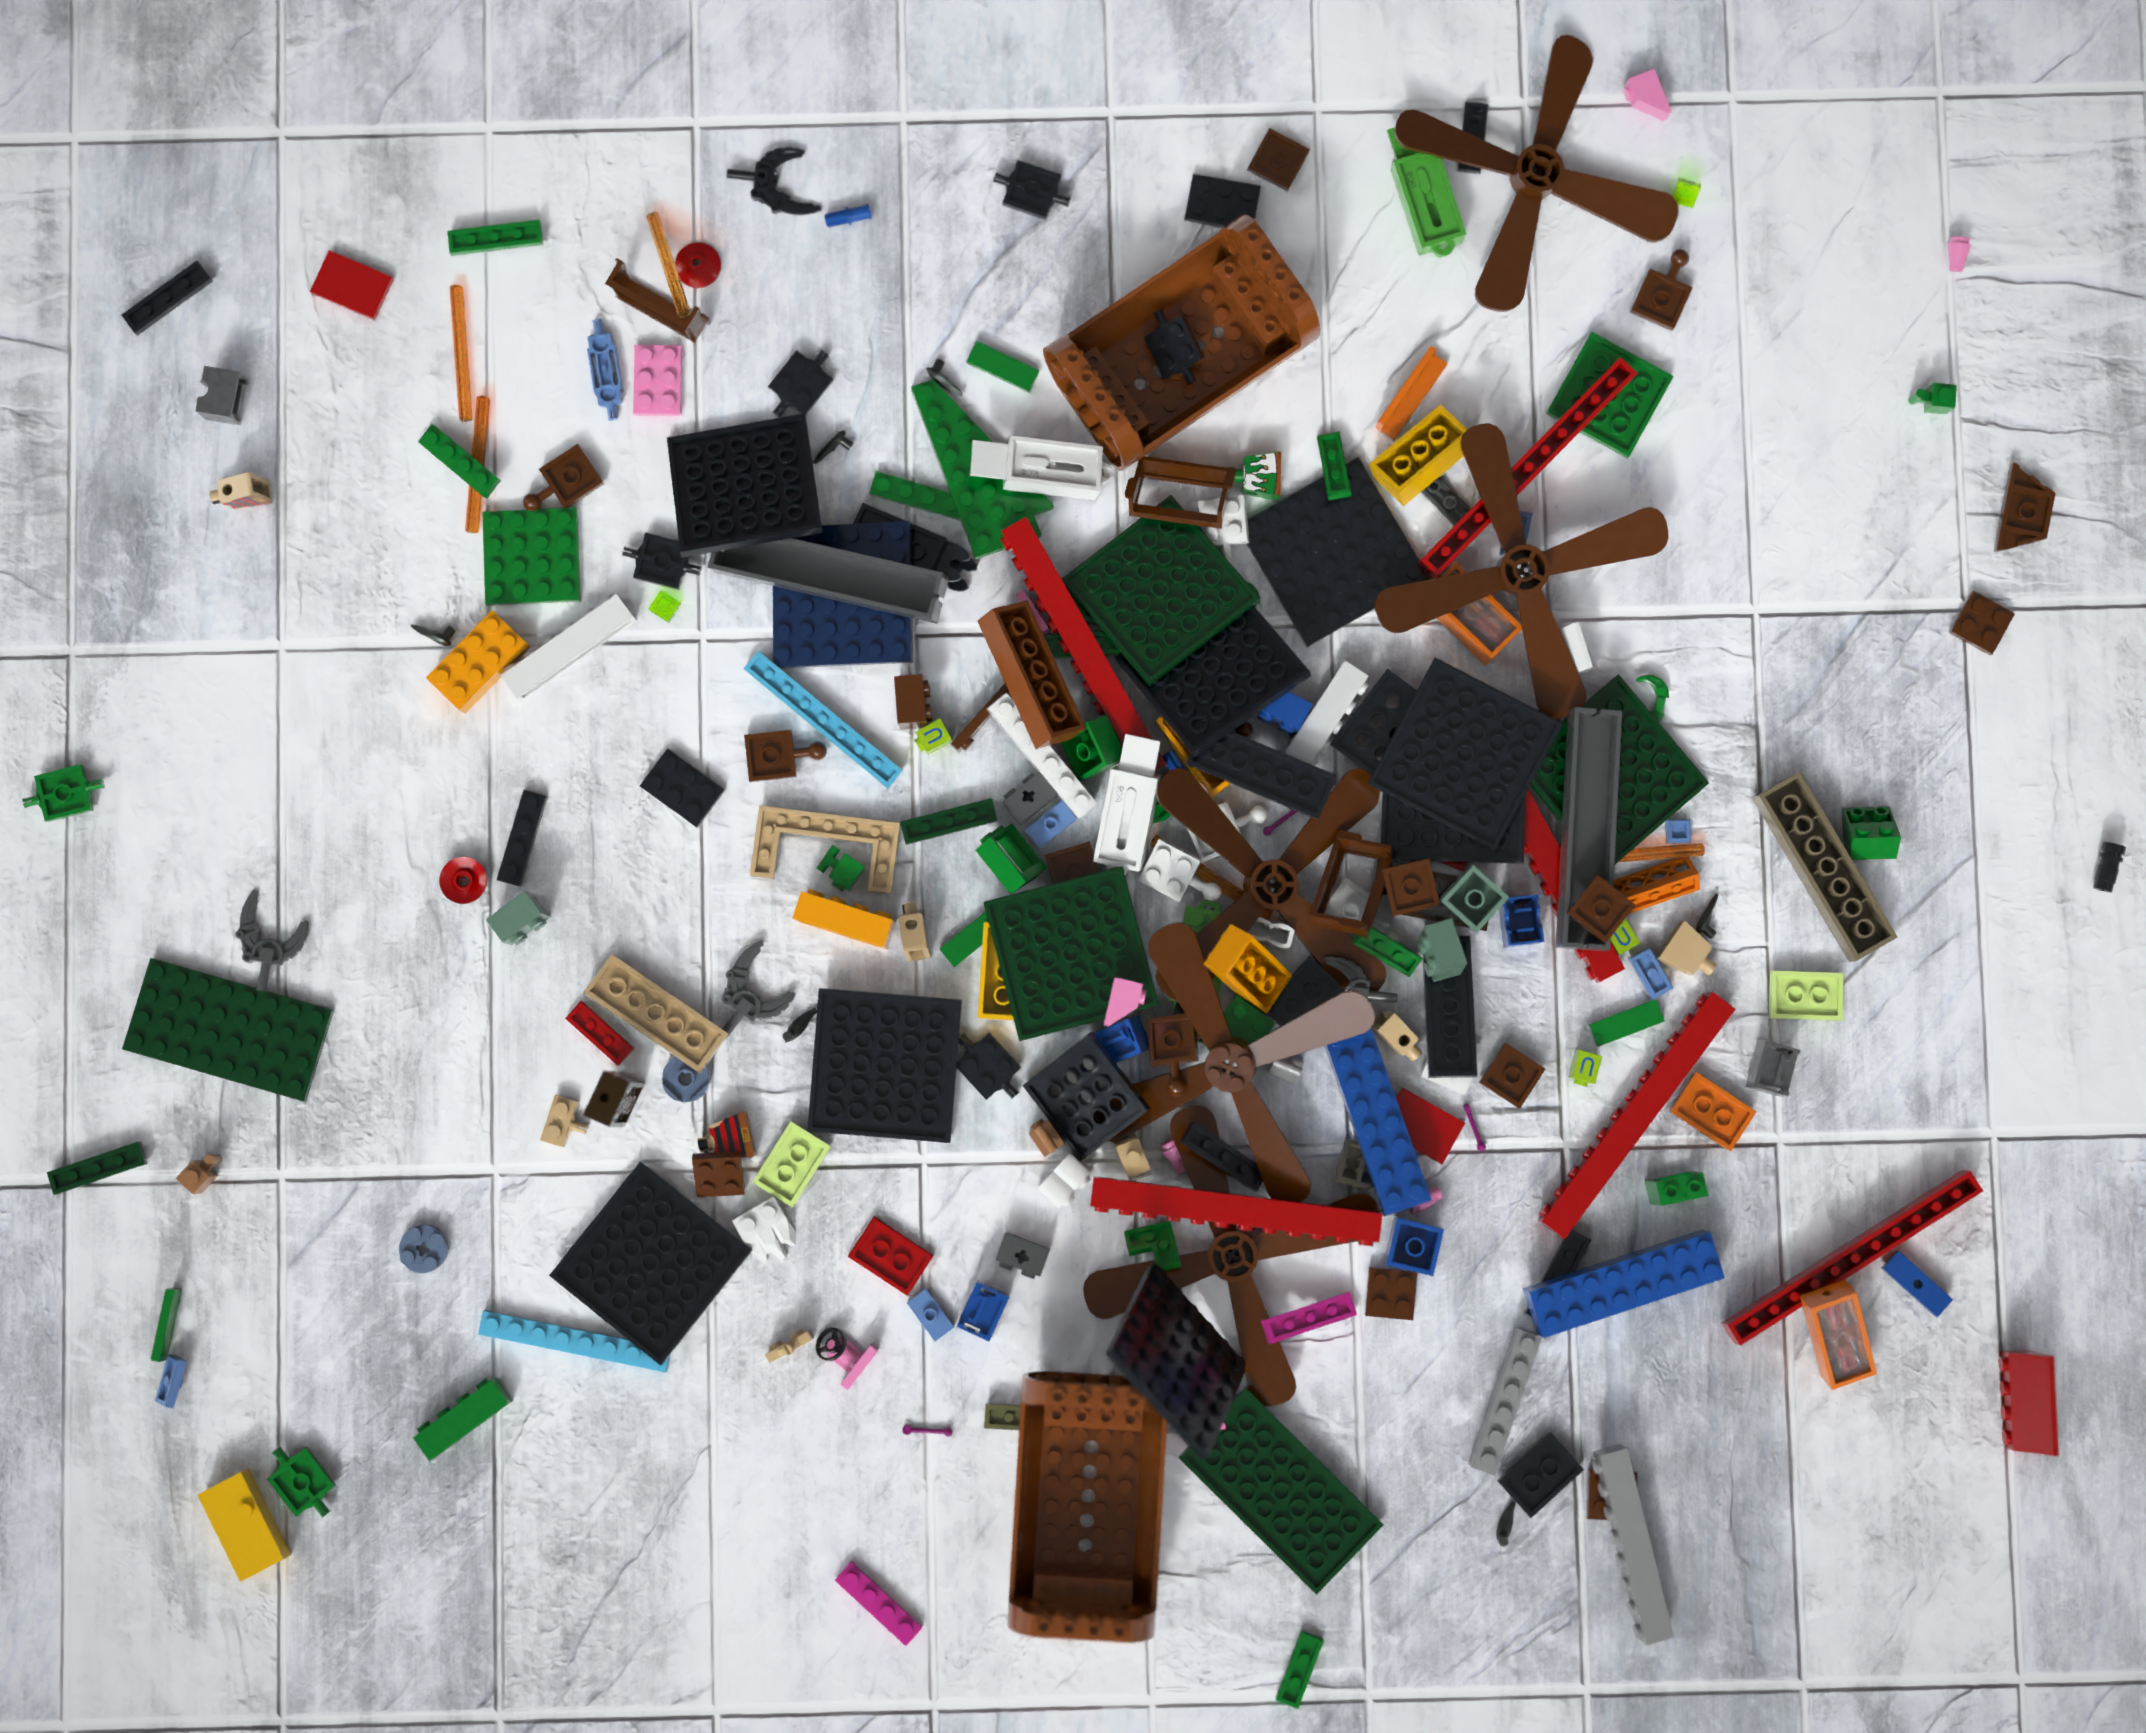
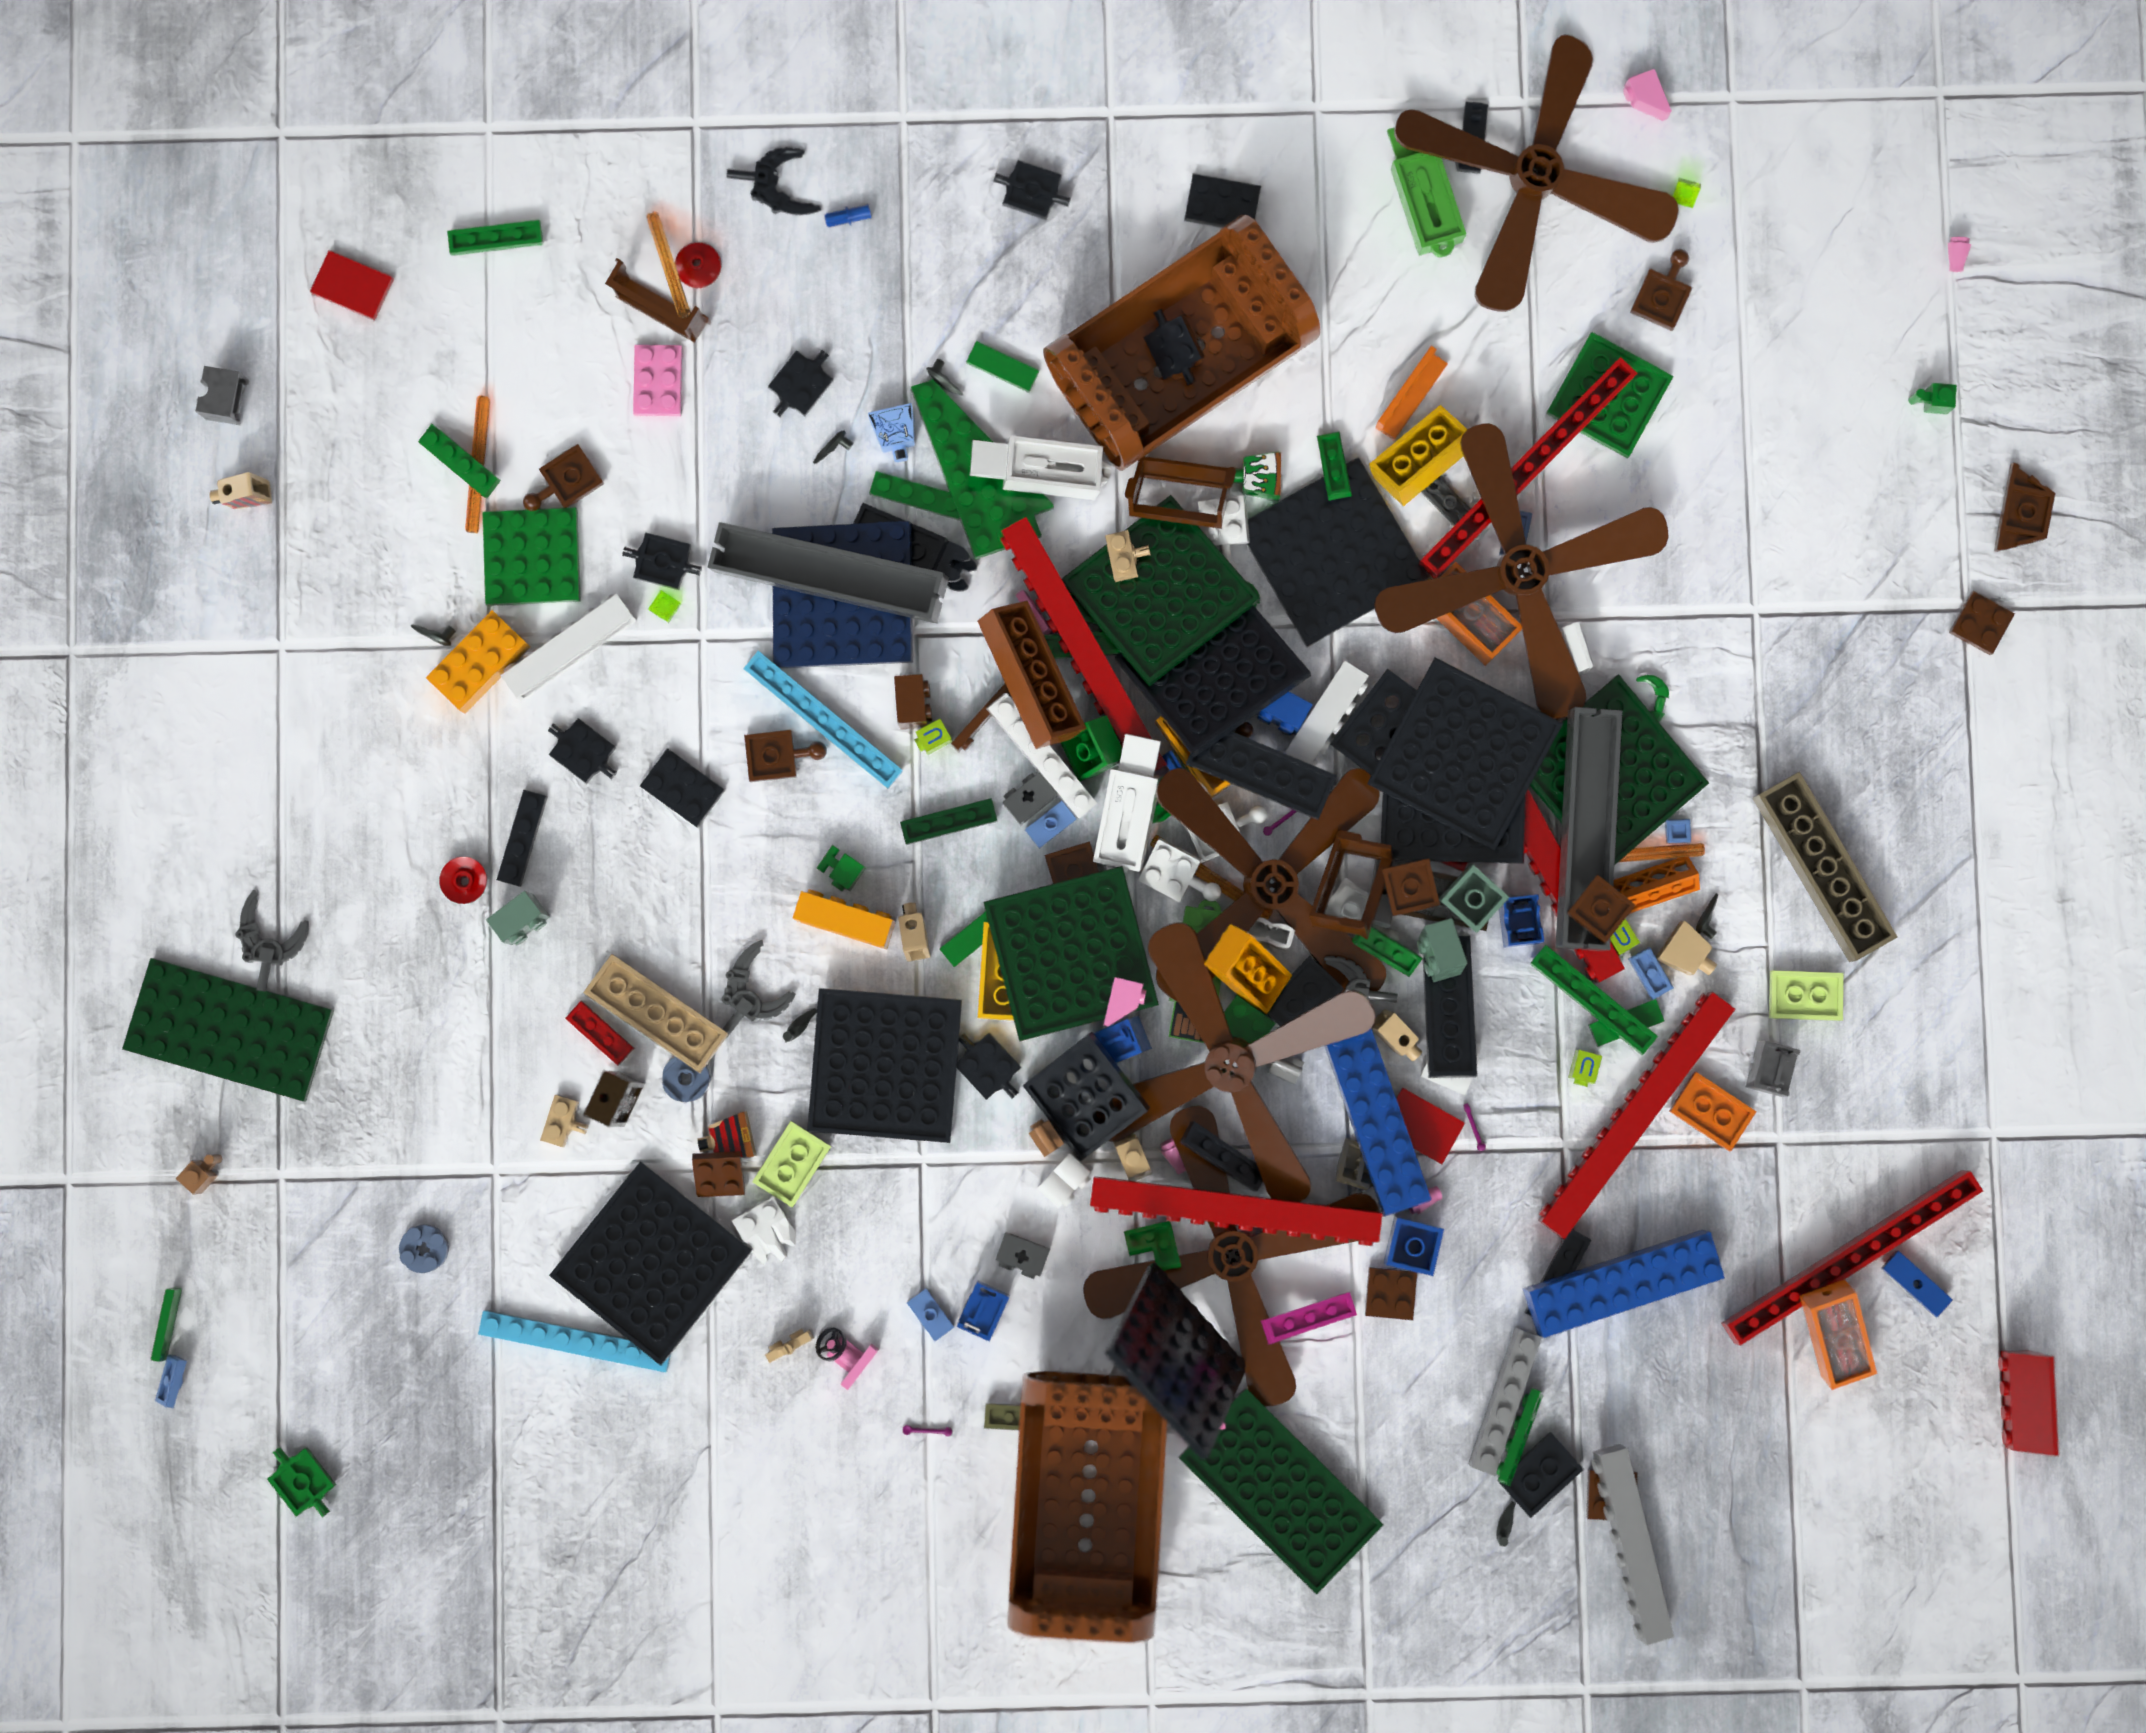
(63, 793): green plate -> none
(97, 1168): dark green plate -> none
(167, 298): black plate -> none
(244, 1524): yellow brick -> none
(461, 353): clear orange axle -> none
(462, 1419): green brick -> none
(582, 751): none -> black plate
(601, 346): medium blue piece -> none
(744, 485): black plate -> none
(775, 820): tan plate -> none
(878, 1603): dark pink plate -> none
(890, 1255): red tile -> none
(894, 429): none -> light blue torso
(1019, 852): green window -> none
(1124, 555): none -> tan plate
(1172, 1042): reddish brown plate -> none
(1278, 159): reddish brown plate -> none
(1299, 1669): green tile -> none
(1512, 1075): reddish brown plate -> none
(1515, 1446): none -> green plate
(1594, 1000): none -> green plate
(1676, 1188): green window -> none
(1870, 833): green slope -> none
(2108, 866): black axle -> none

